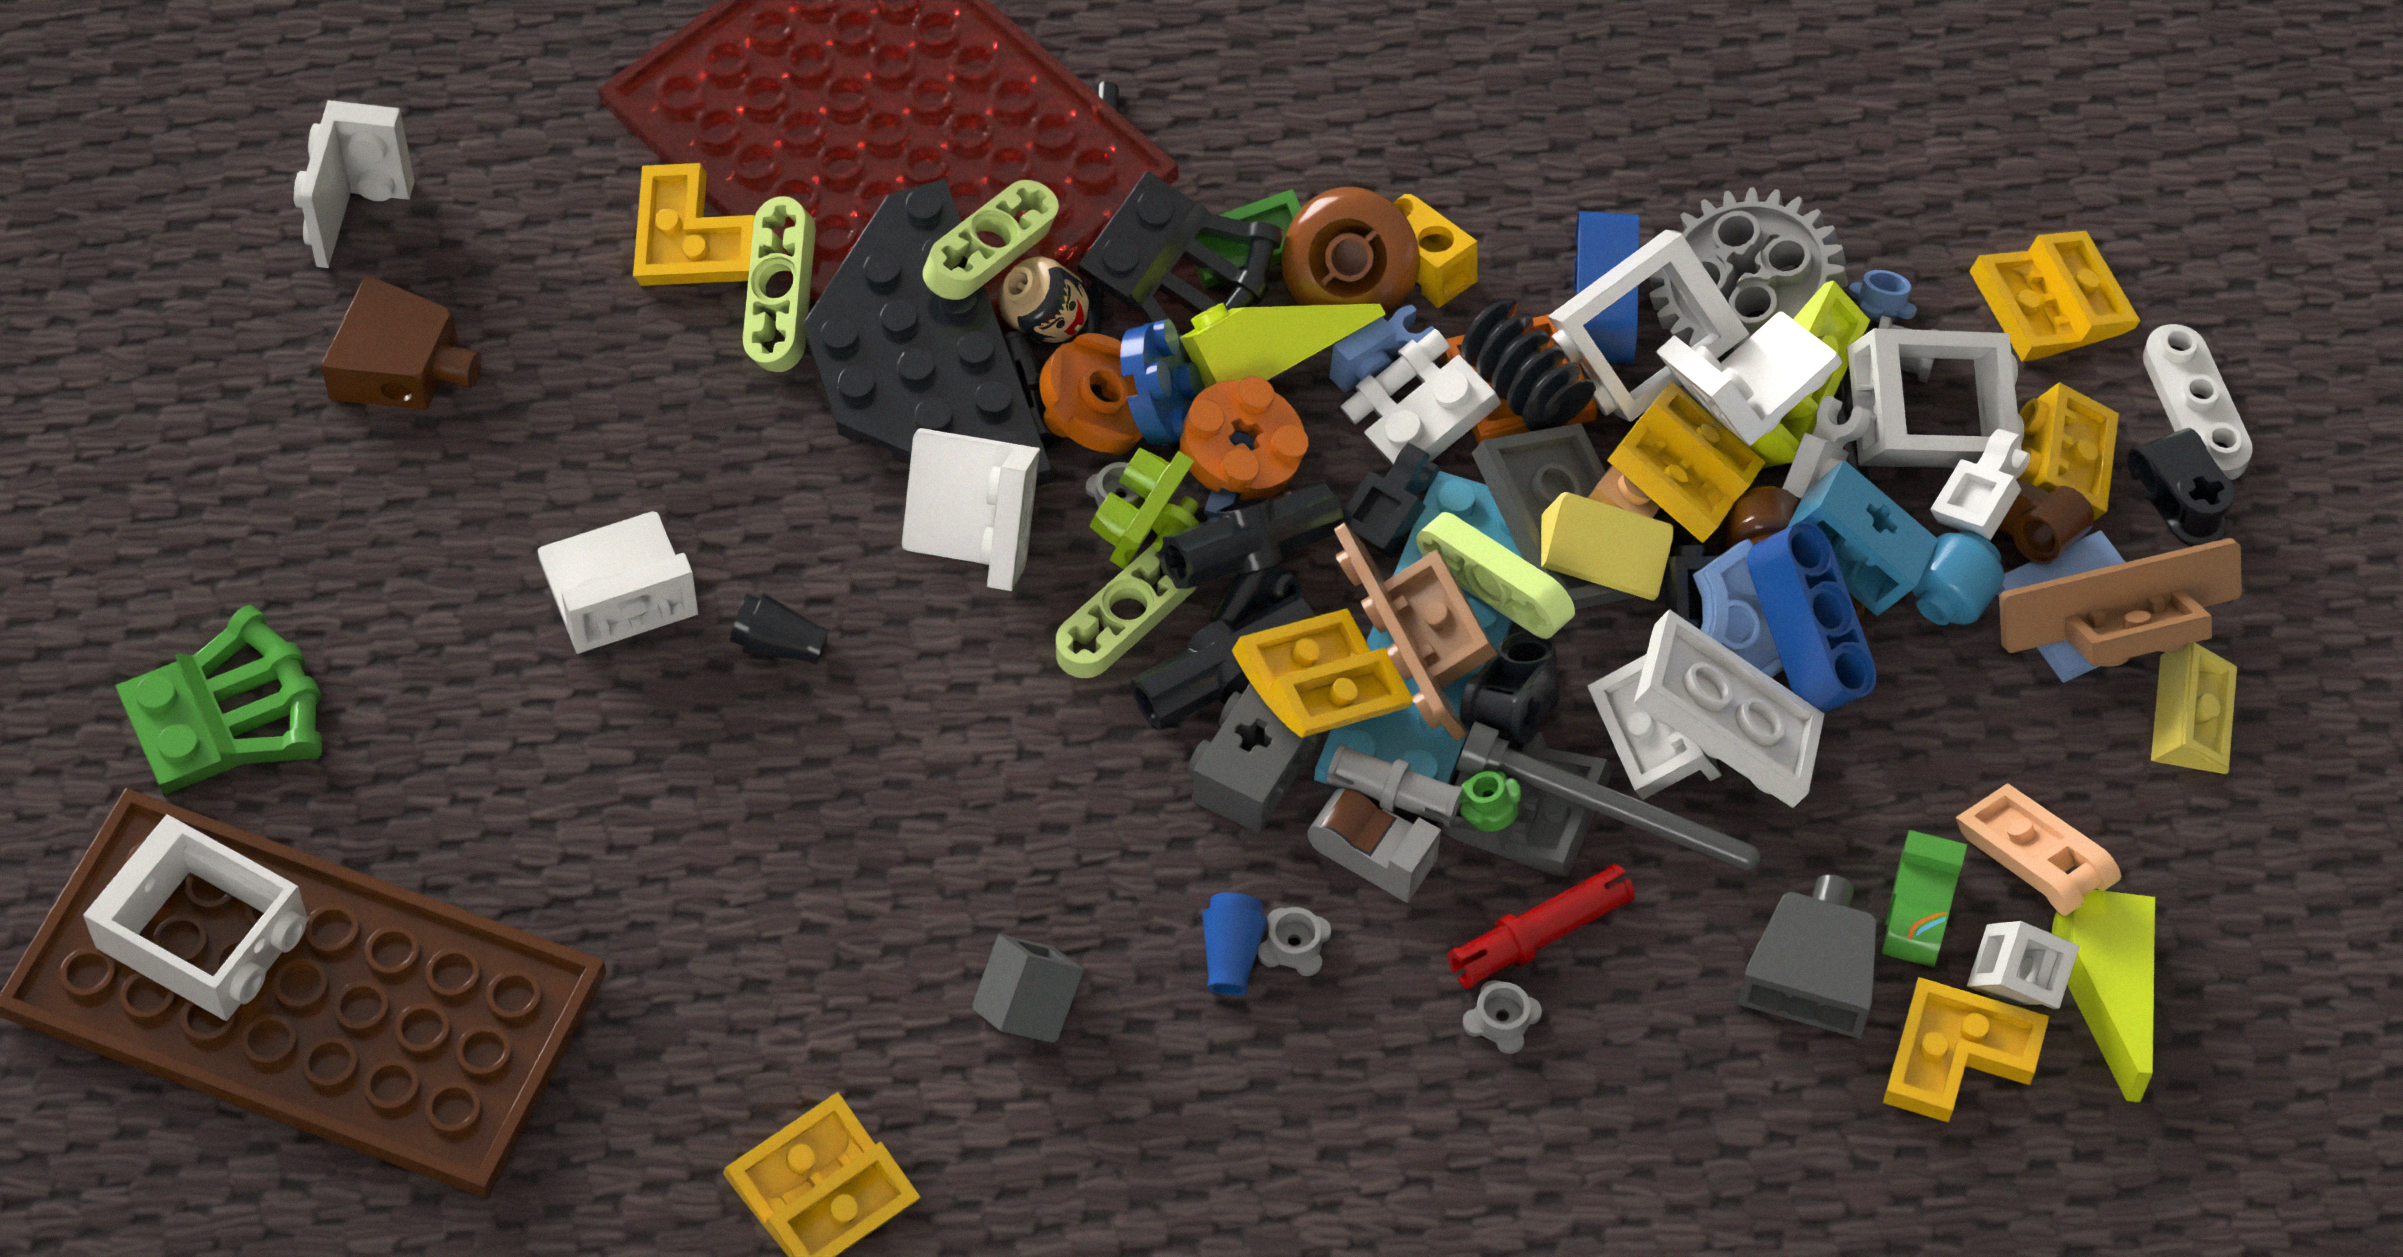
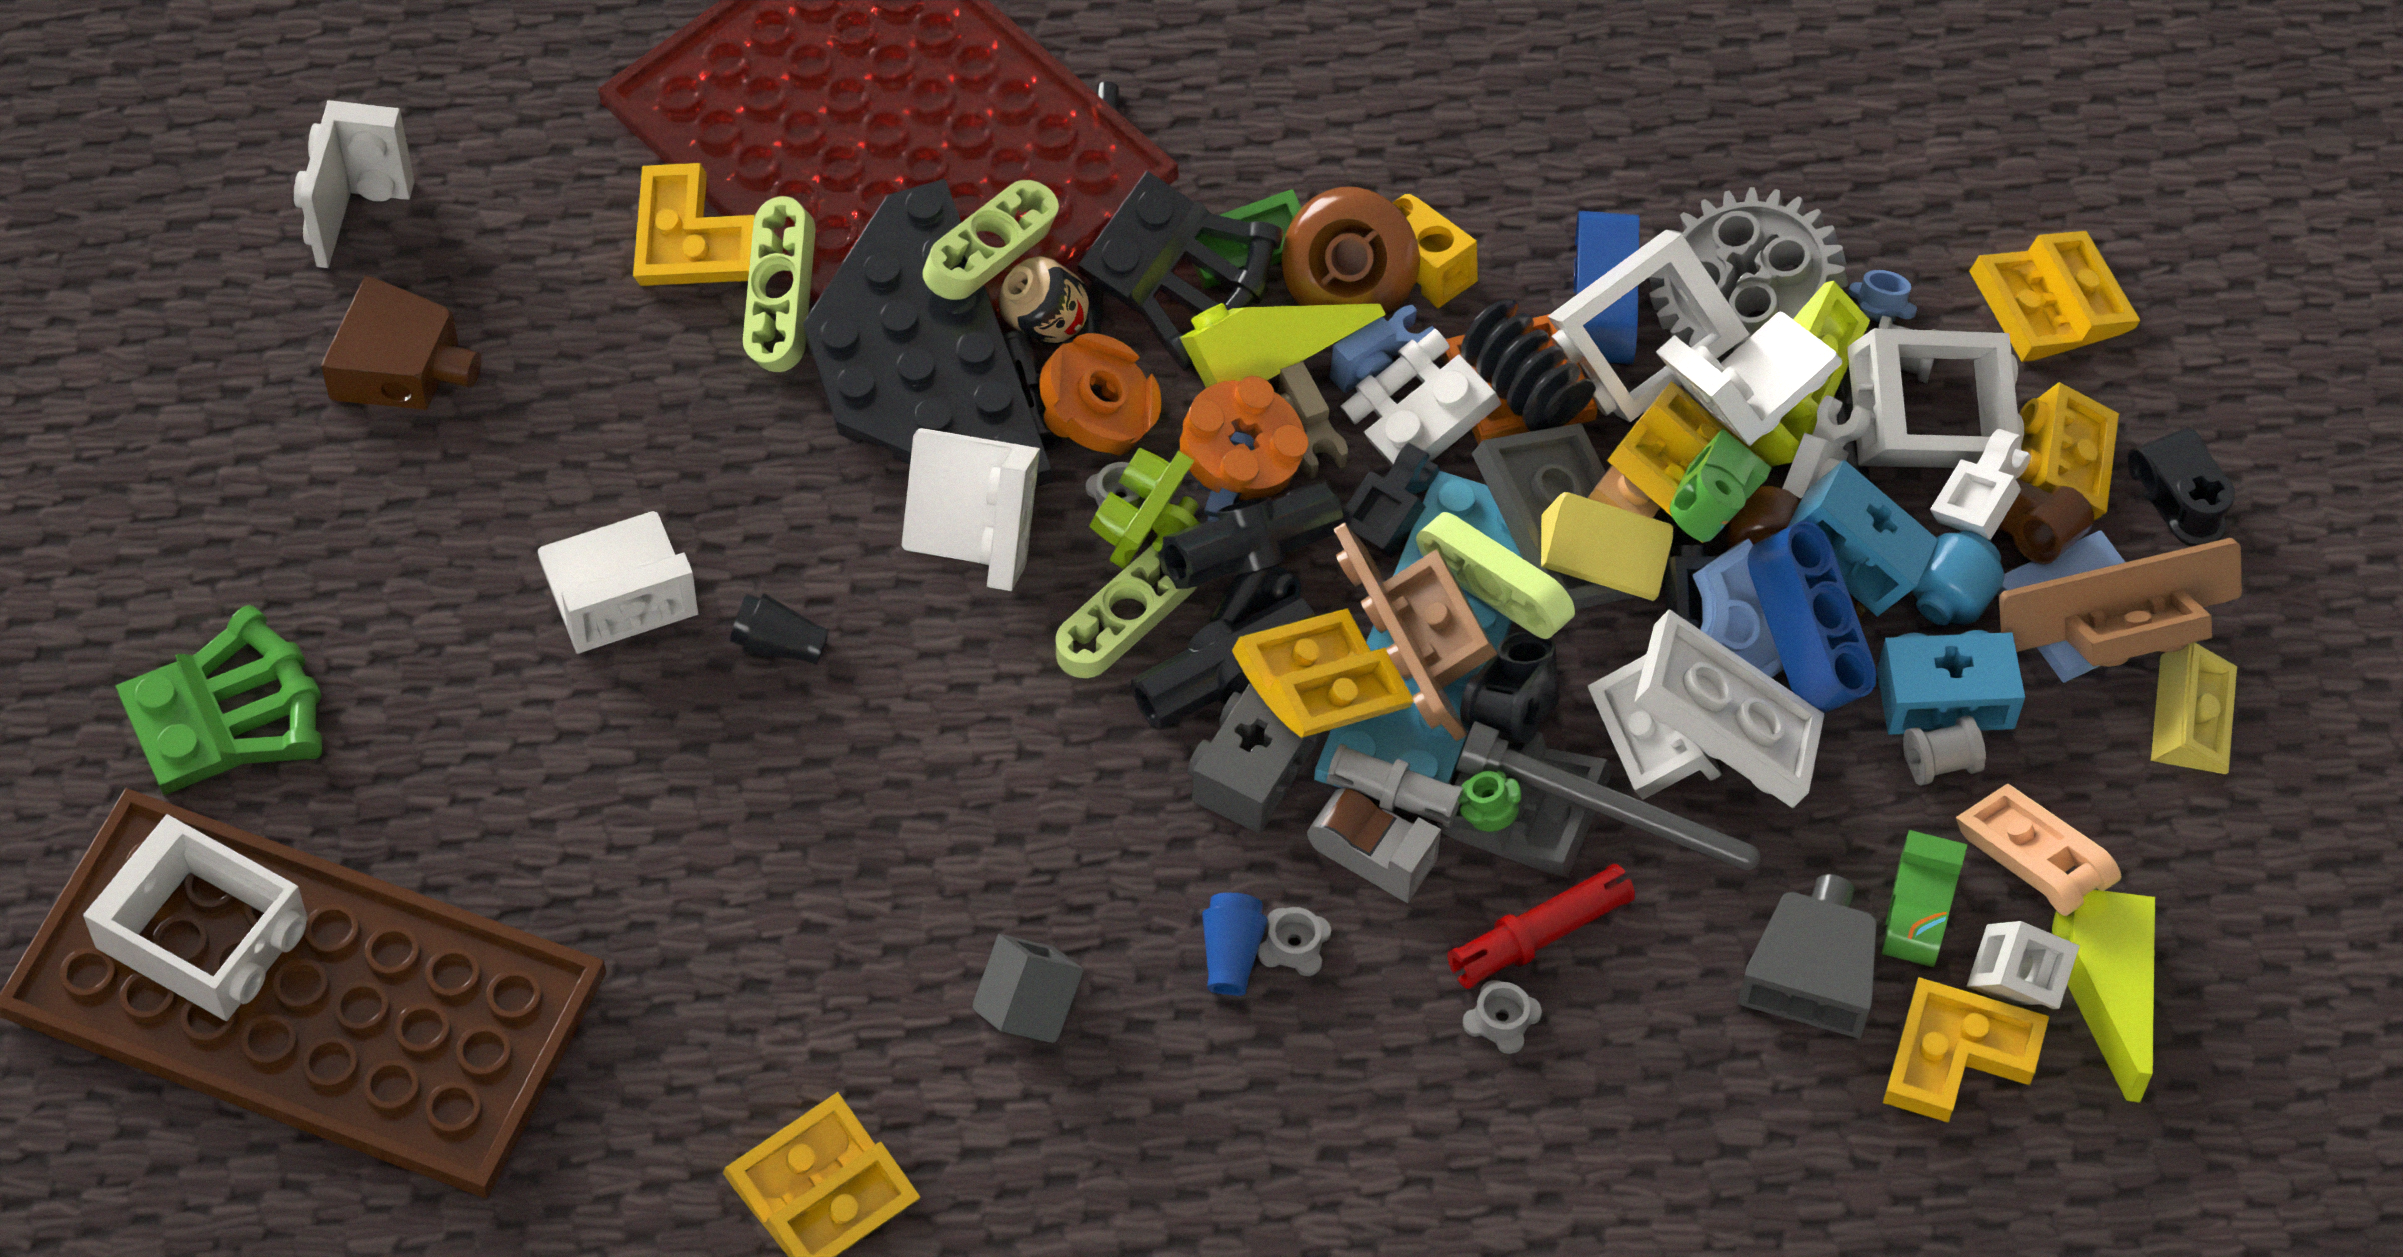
(1161, 380): blue plate -> none
(1303, 395): none -> dark tan plate
(1716, 486): none -> bright green leg
(1944, 750): none -> light grey bush
(1946, 677): none -> dark azure brick
(2191, 372): white plate -> none

